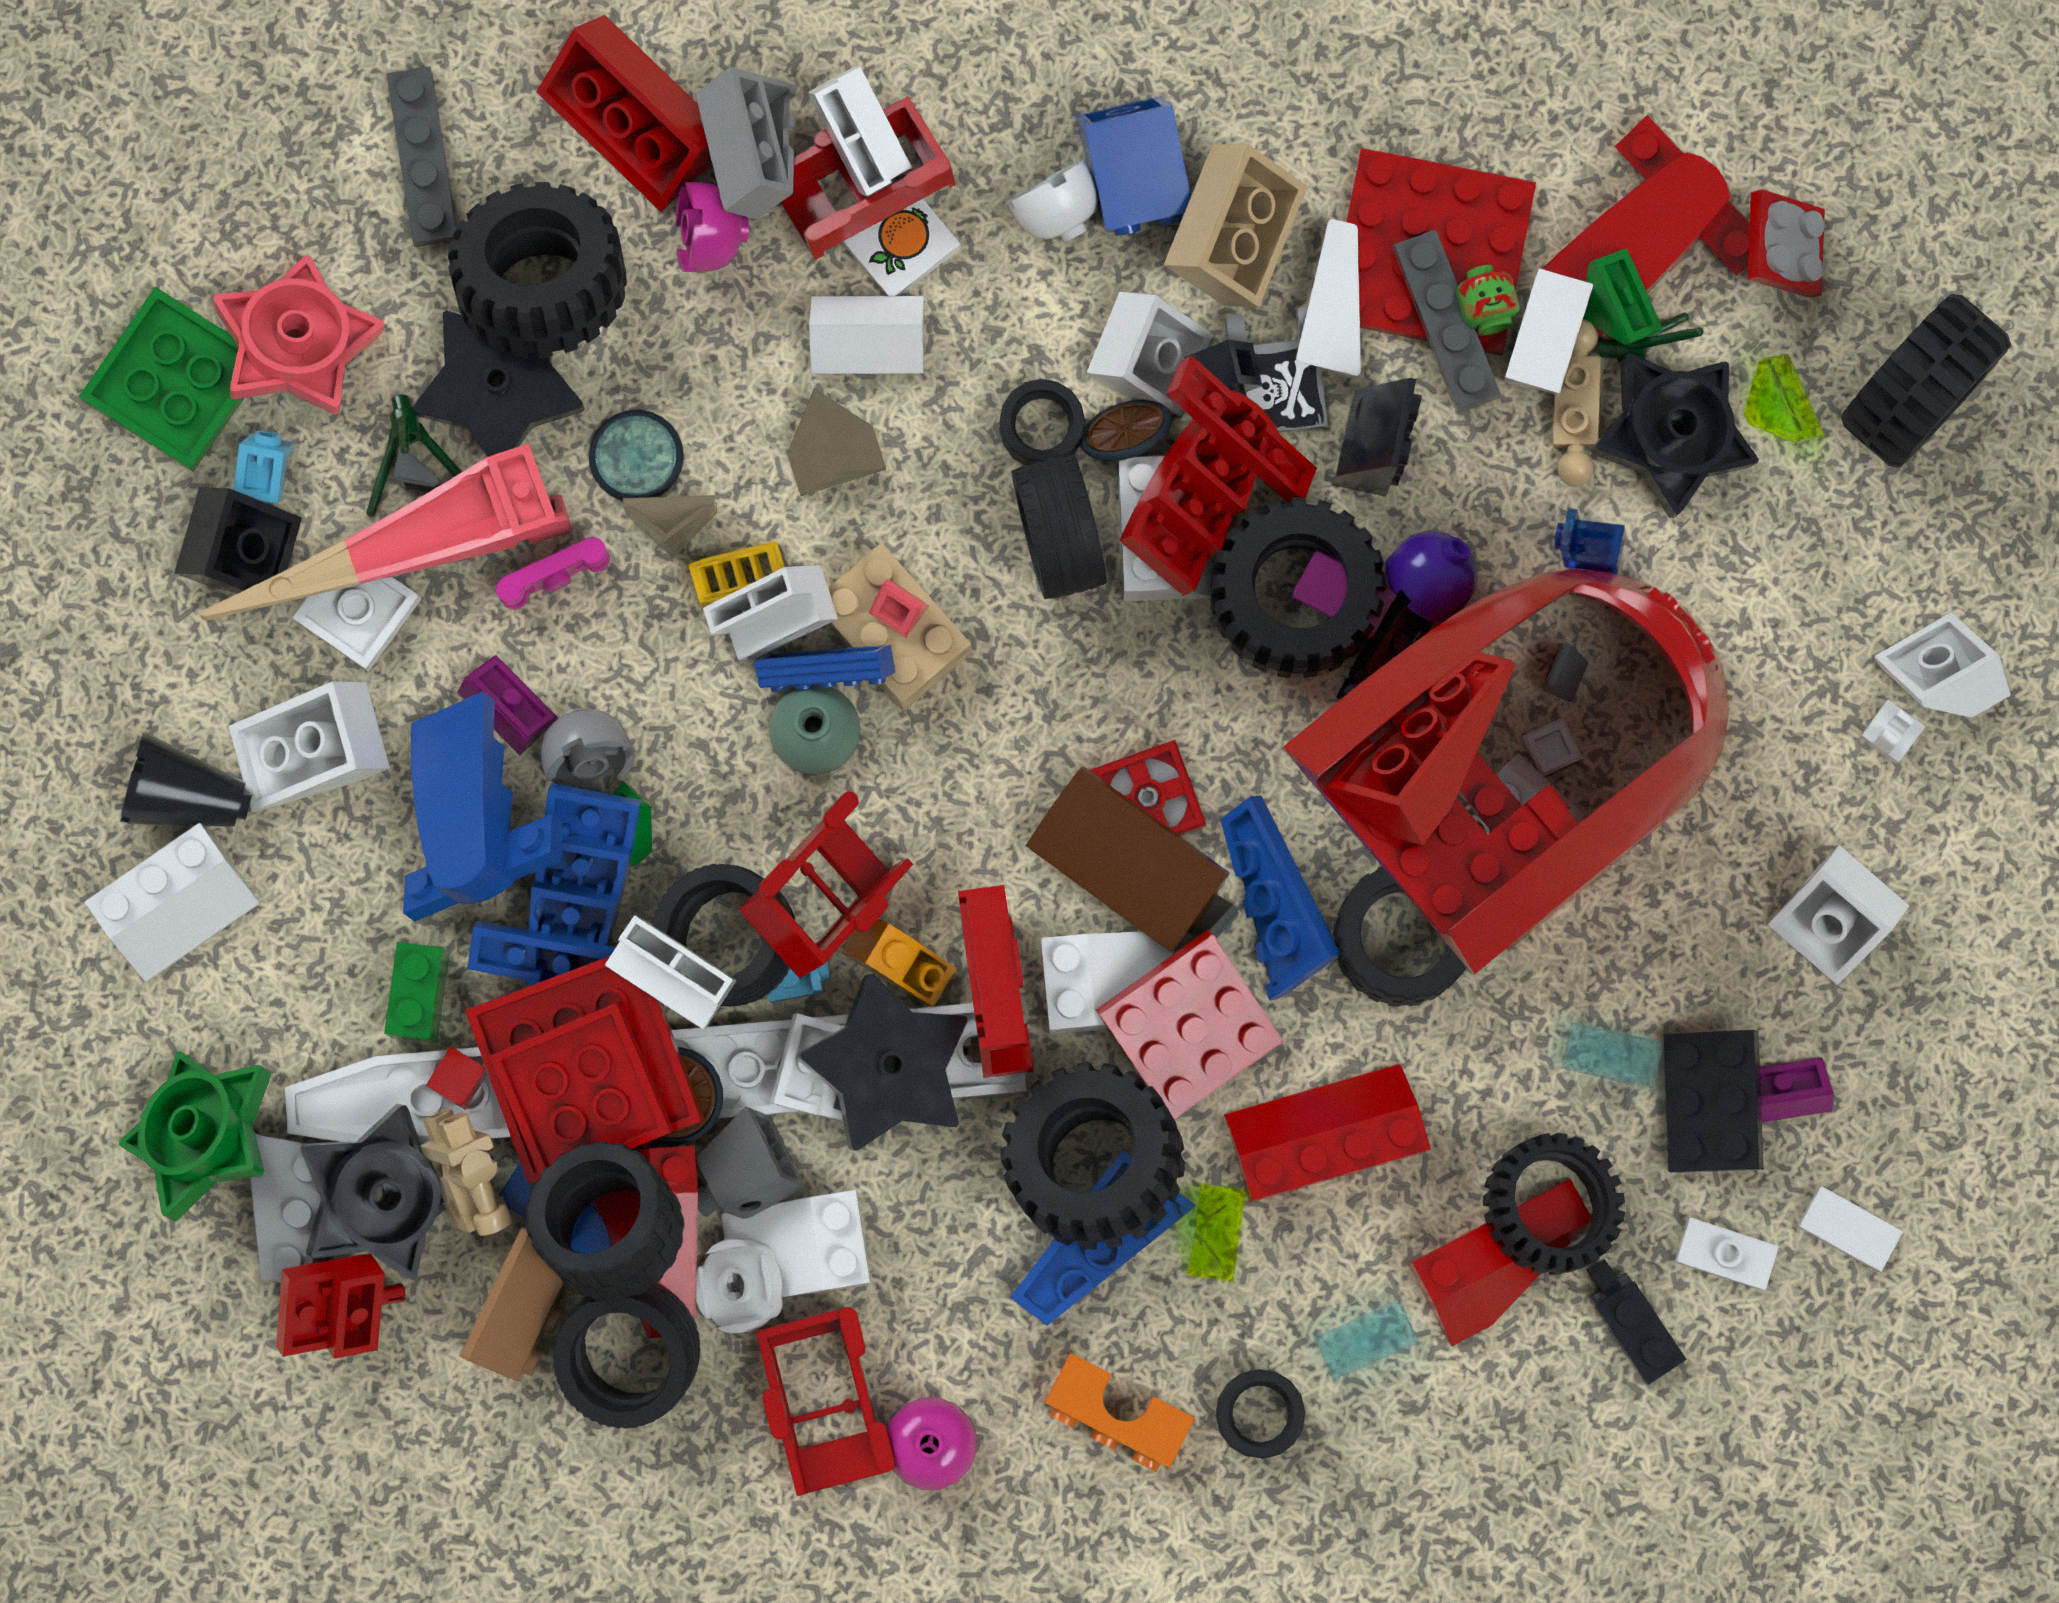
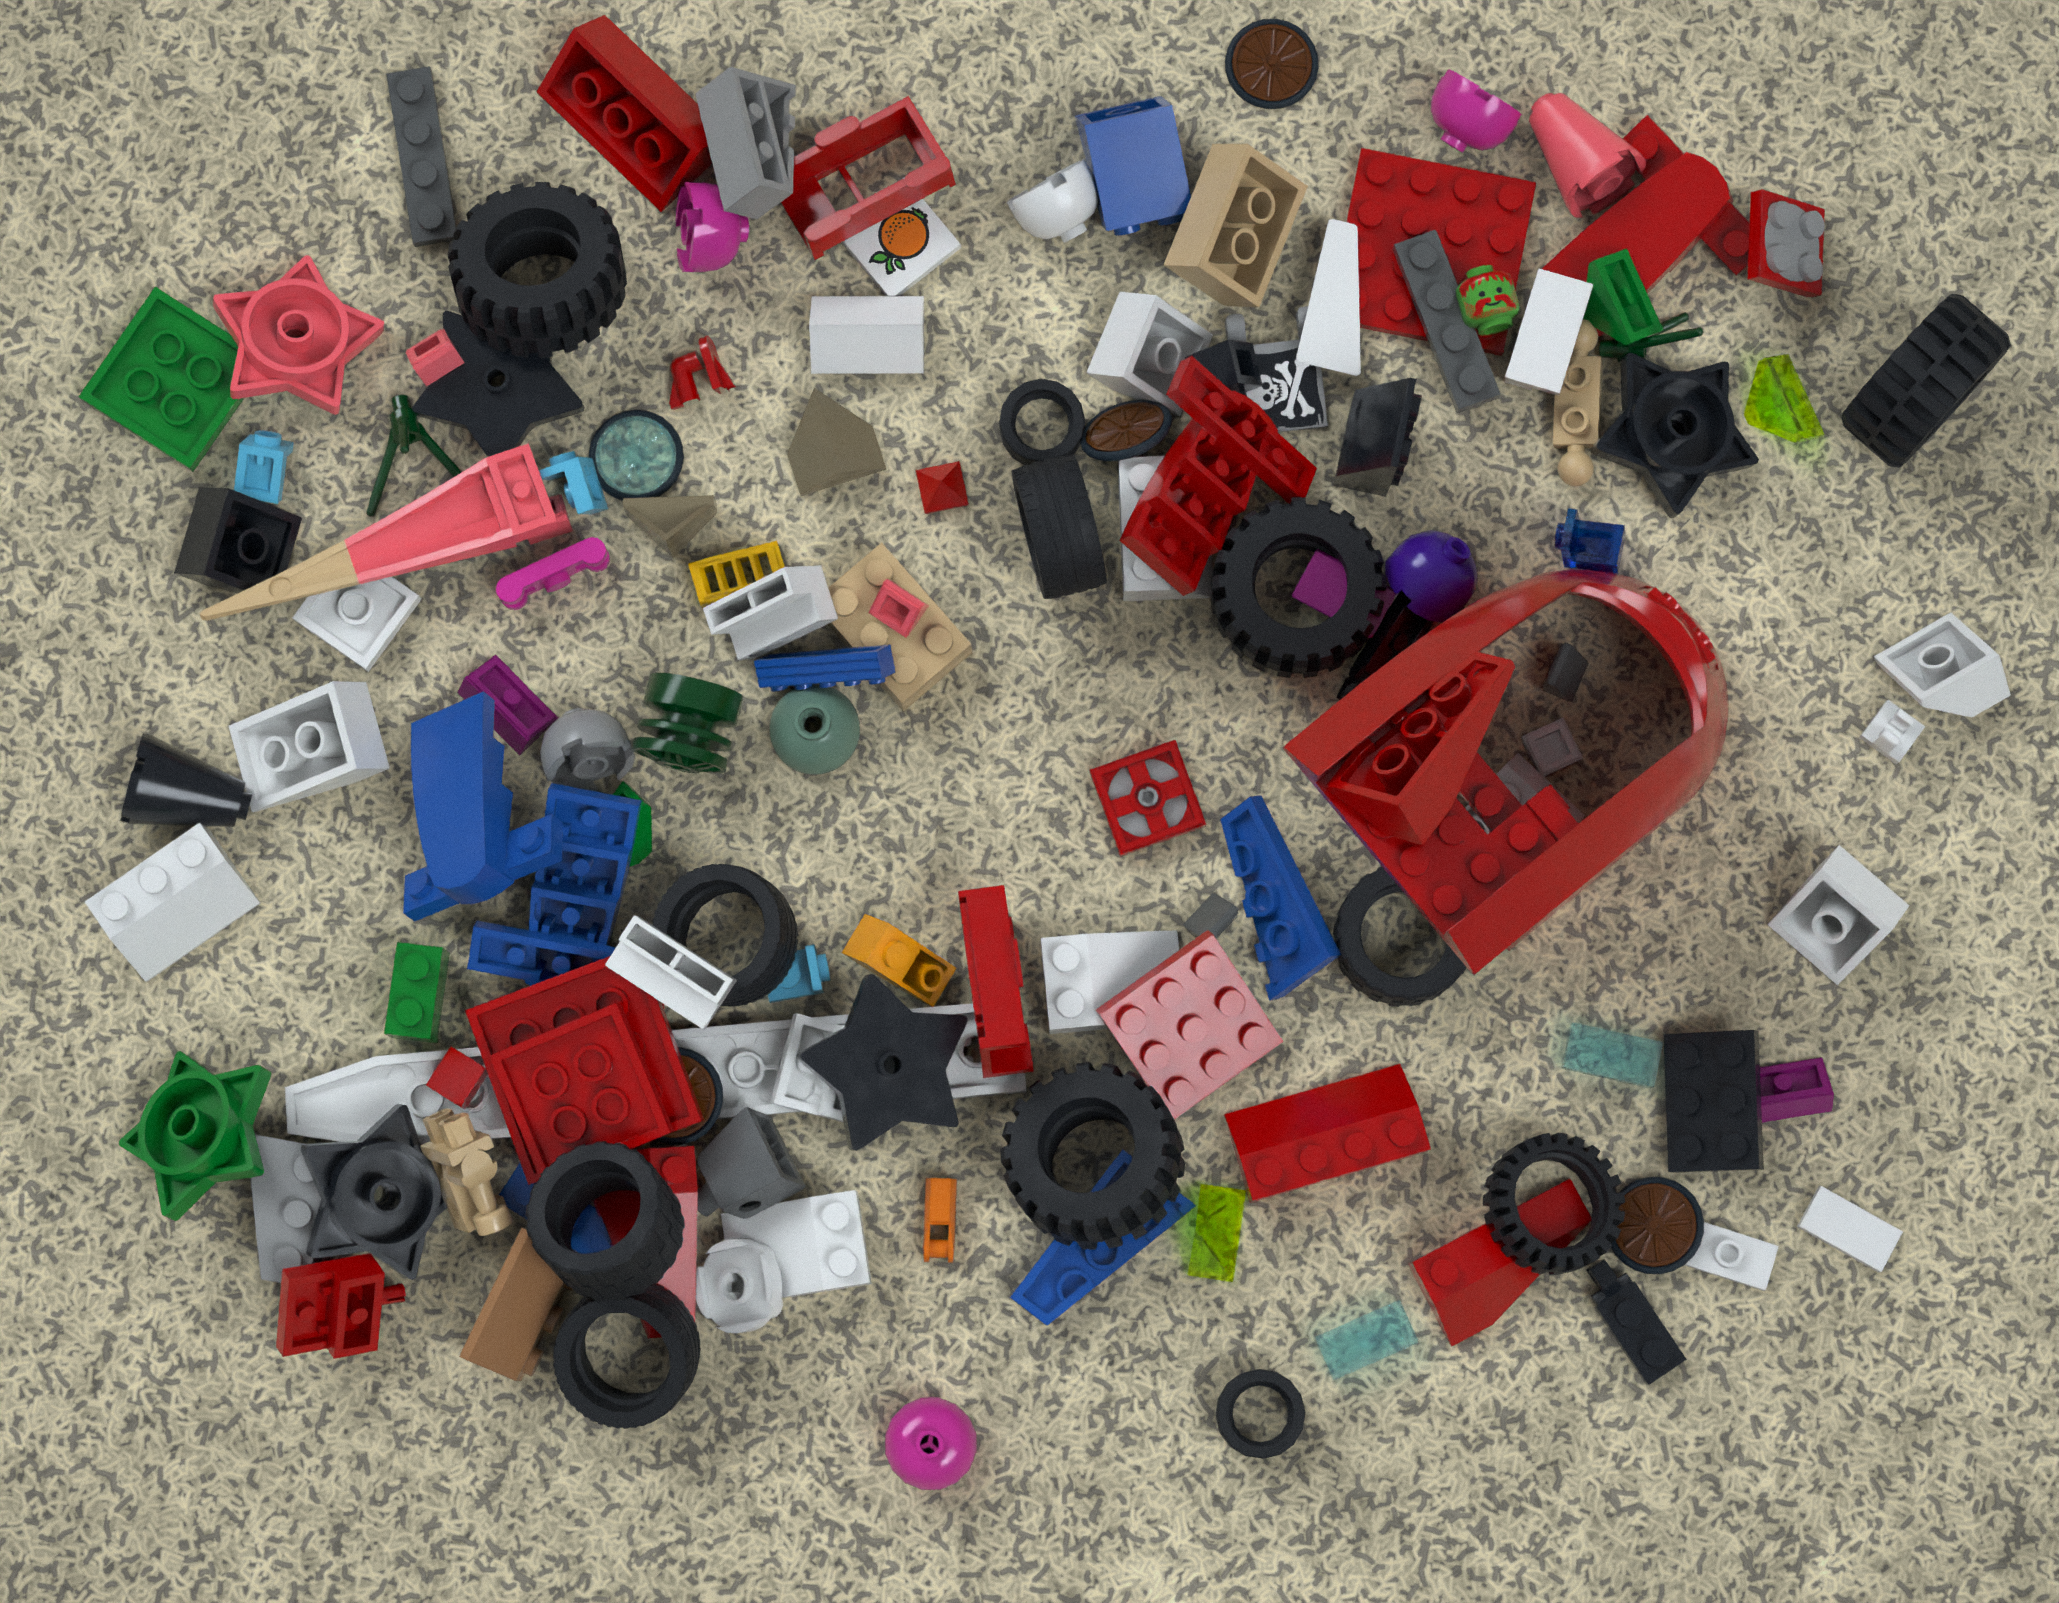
(413, 474): dark grey slope -> none
(434, 357): none -> coral slope
(582, 484): none -> medium azure bracket
(682, 367): none -> red piece
(687, 723): none -> dark green wheel
(842, 1458): red piece -> none
(855, 865): red piece -> none
(859, 130): white piece -> none
(939, 1211): none -> orange bar
(942, 487): none -> red slope
(1128, 859): reddish brown slope -> none
(1153, 1435): orange arch -> none
(1271, 63): none -> reddish brown wheel
(1471, 114): none -> dark pink cylinder
(1583, 154): none -> coral cone
(1659, 1226): none -> reddish brown wheel

